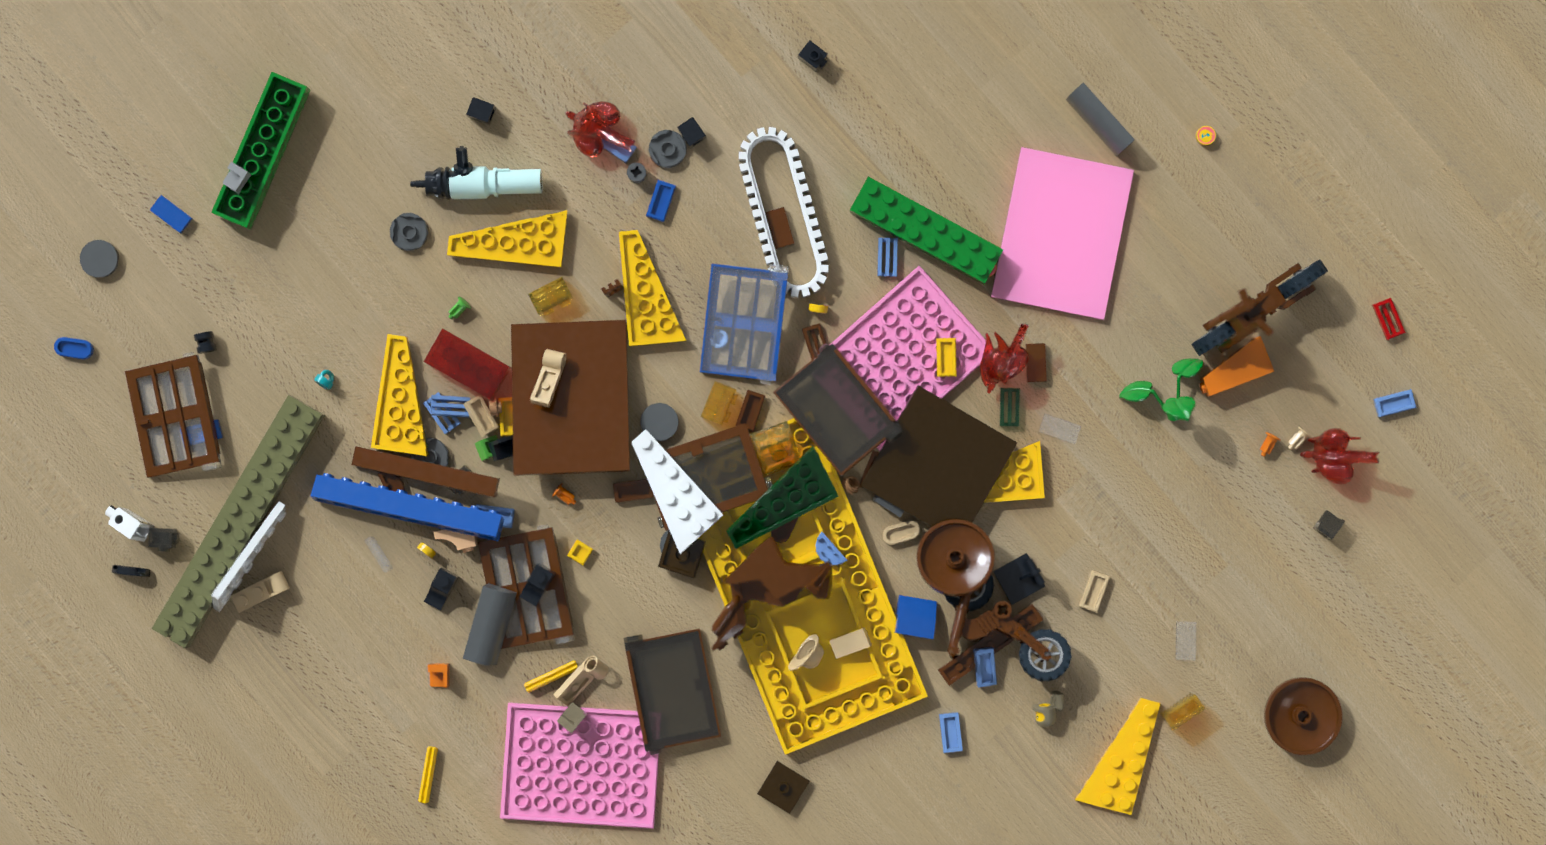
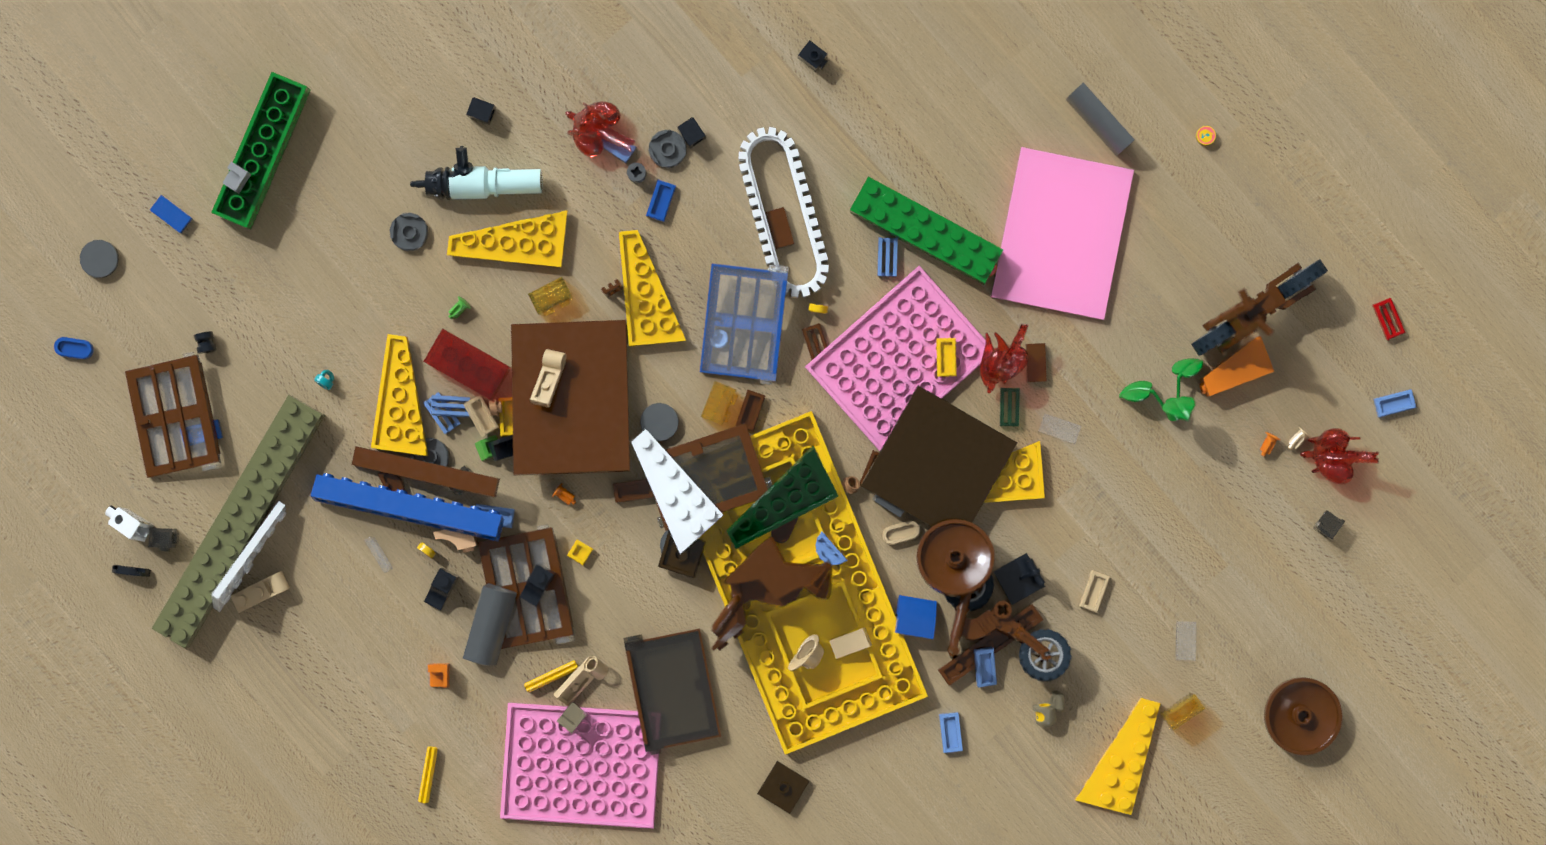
(776, 447): clear yellow slope -> none
(837, 409): clear smoke door -> none

